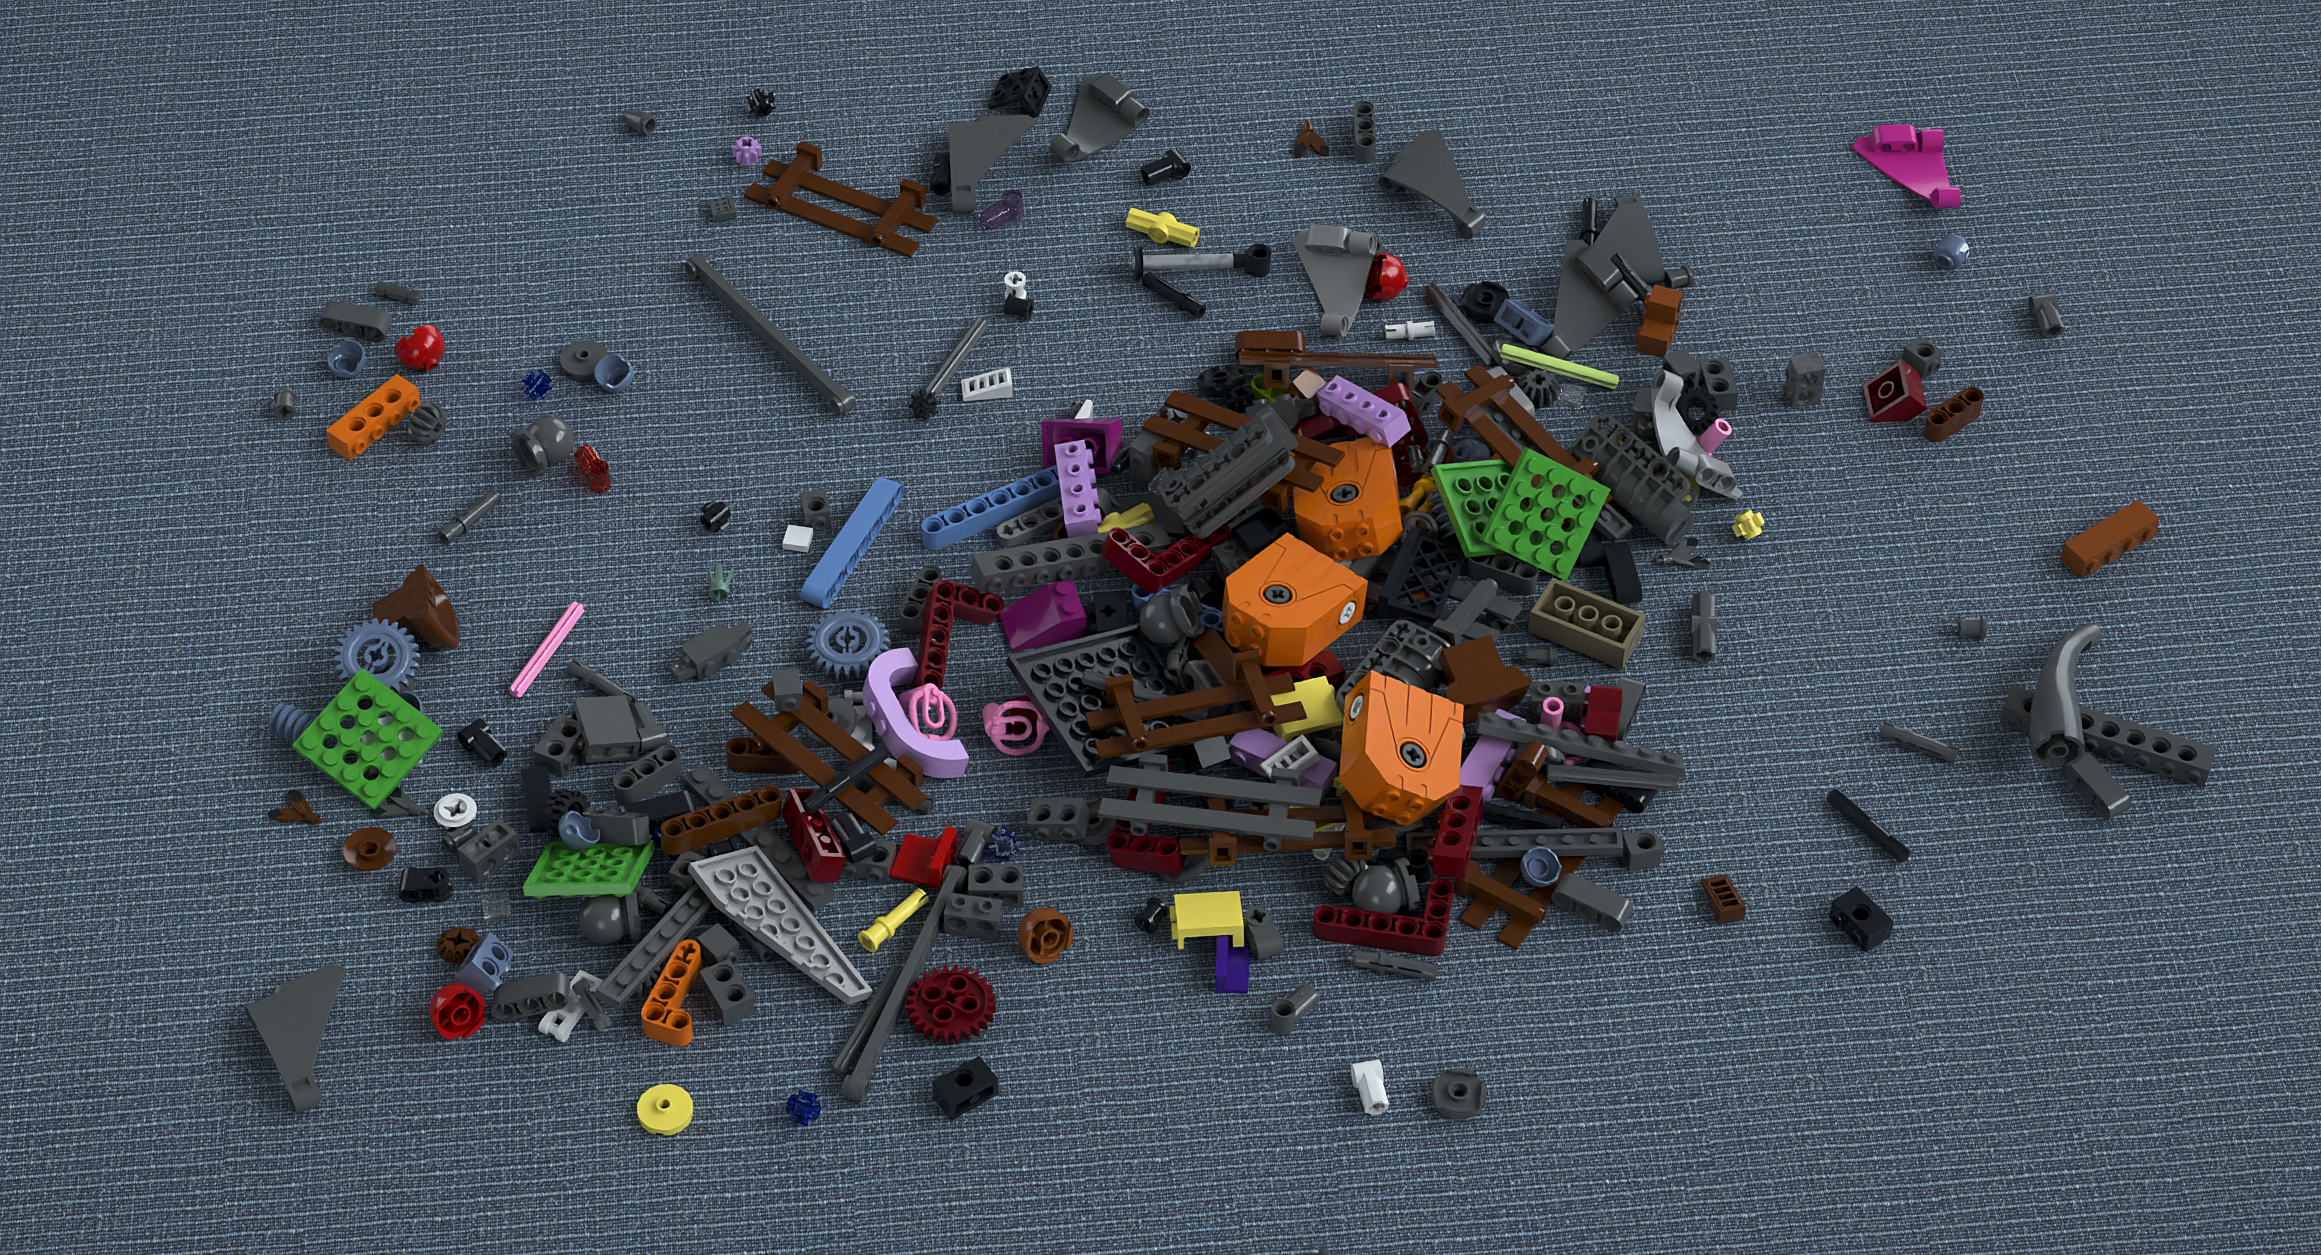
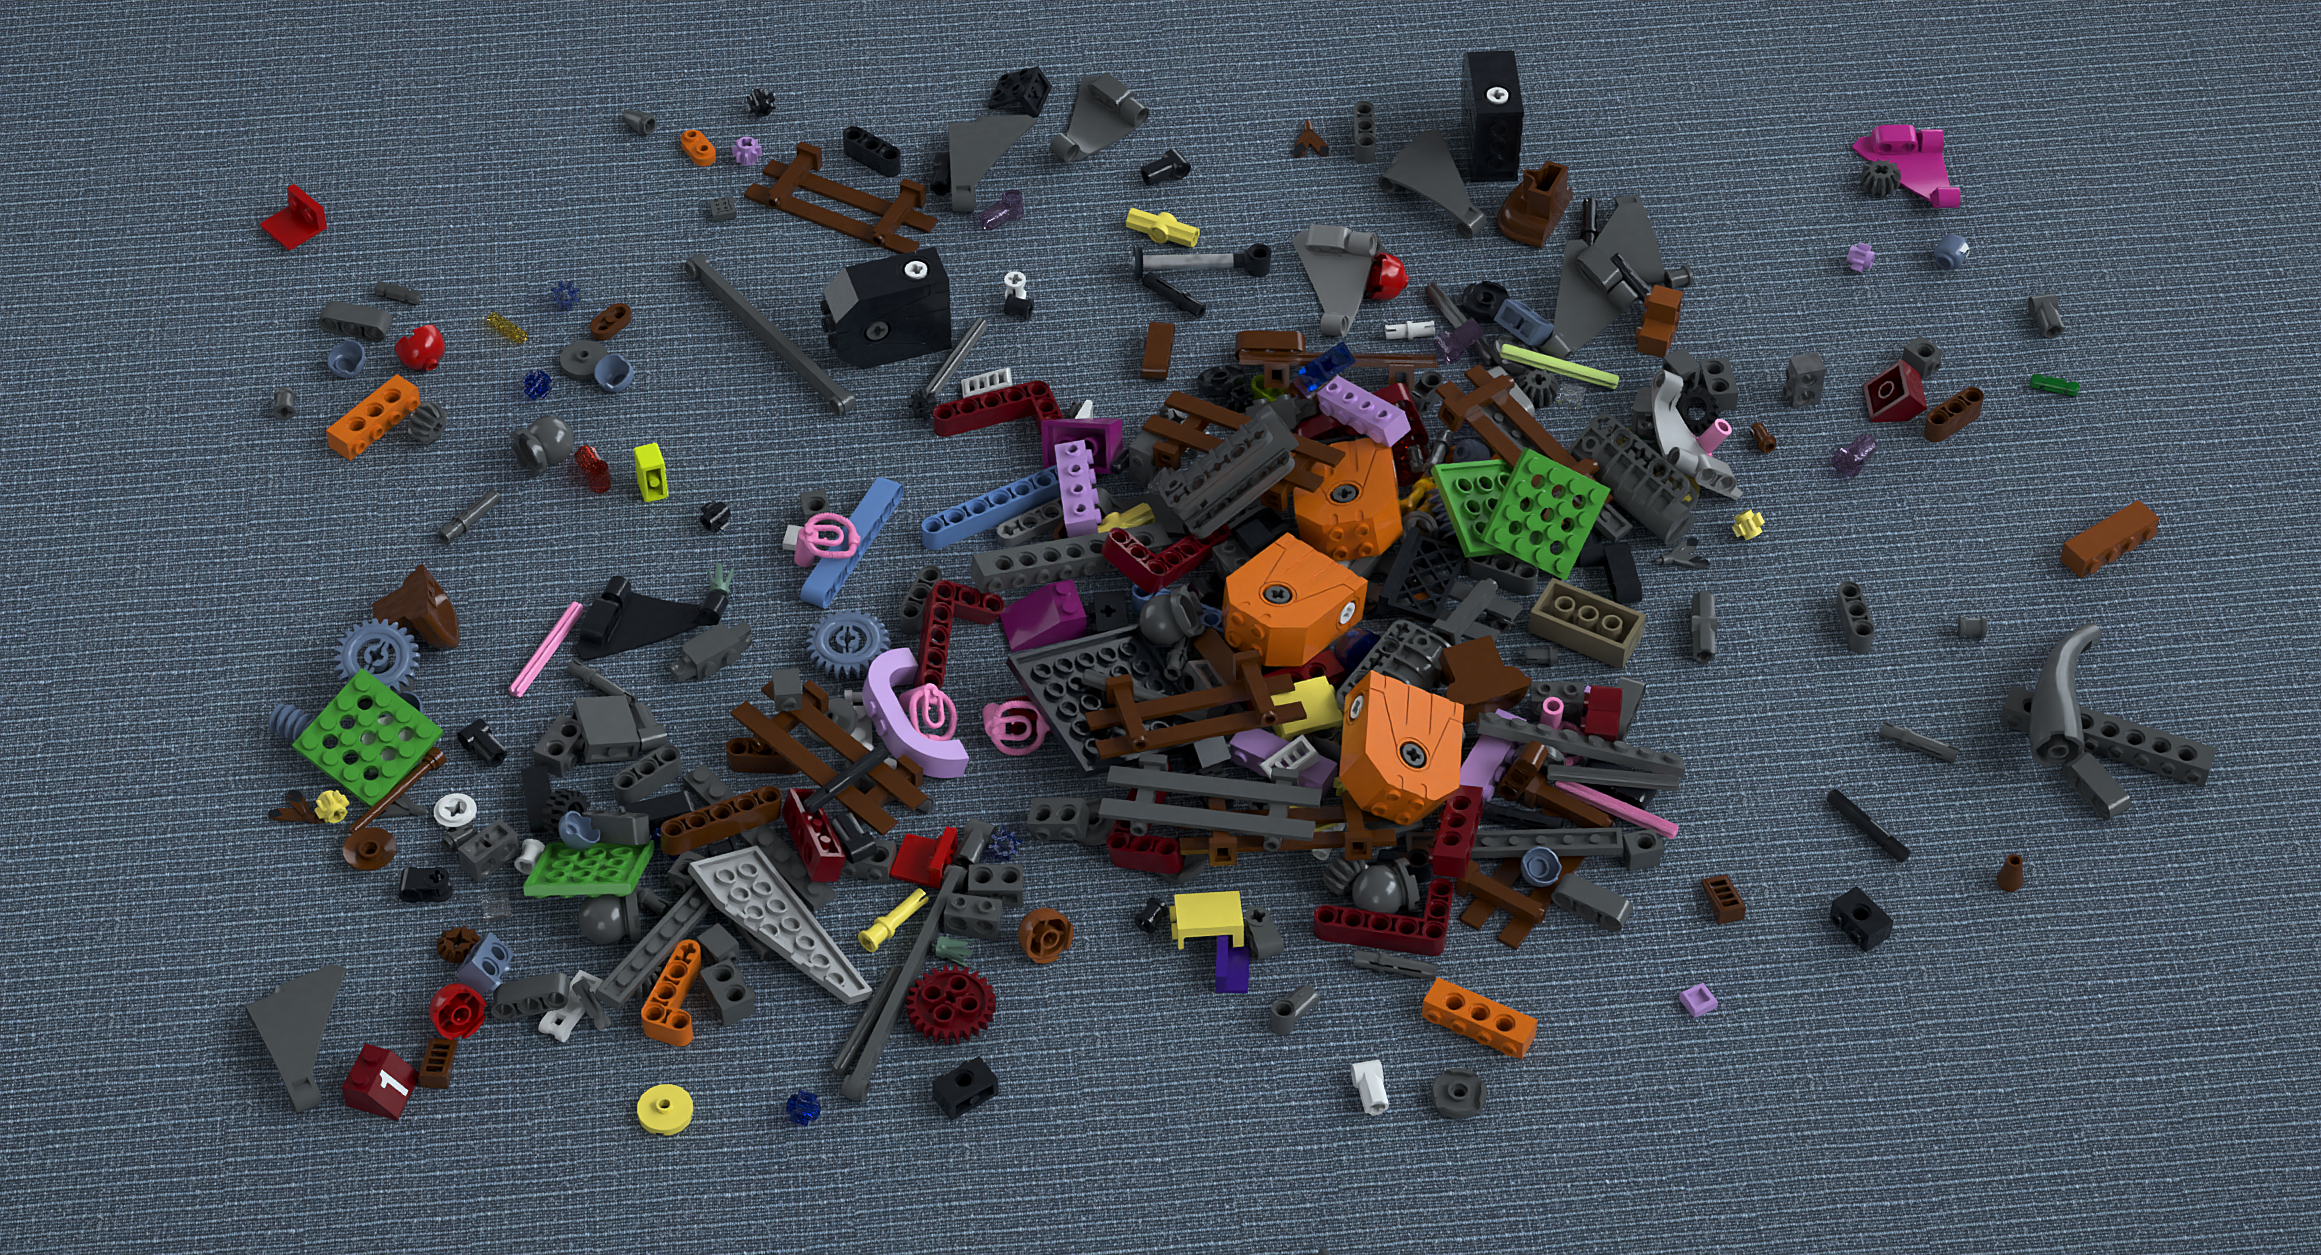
(296, 222): none -> red bracket
(331, 806): none -> light yellow gear
(379, 1082): none -> dark red slope
(432, 760): none -> reddish brown piece
(433, 1079): none -> reddish brown slope
(507, 327): none -> clear yellow axle
(530, 855): none -> white bush
(571, 292): none -> clear blue gear
(610, 321): none -> reddish brown plate
(632, 620): none -> black panel
(651, 472): none -> neon yellow brick
(698, 148): none -> orange plate
(808, 540): none -> bright pink piece
(872, 151): none -> black beam
(888, 309): none -> black piece
(953, 949): none -> sand green piece
(997, 407): none -> dark red beam
(1158, 350): none -> reddish brown beam
(1326, 366): none -> clear blue slope
(1354, 647): none -> clear blue cylinder
(1452, 344): none -> clear purple piece
(1491, 115): none -> black piece
(1498, 1024): none -> orange brick
(1535, 205): none -> reddish brown piece
(1618, 808): none -> bright pink axle
(1698, 1000): none -> lavender tile
(1765, 441): none -> reddish brown pin
(1853, 457): none -> clear purple piece
(1855, 617): none -> dark grey beam
(1861, 257): none -> lavender gear
(1880, 177): none -> dark grey gear
(2011, 874): none -> reddish brown cone
(2054, 384): none -> green axle

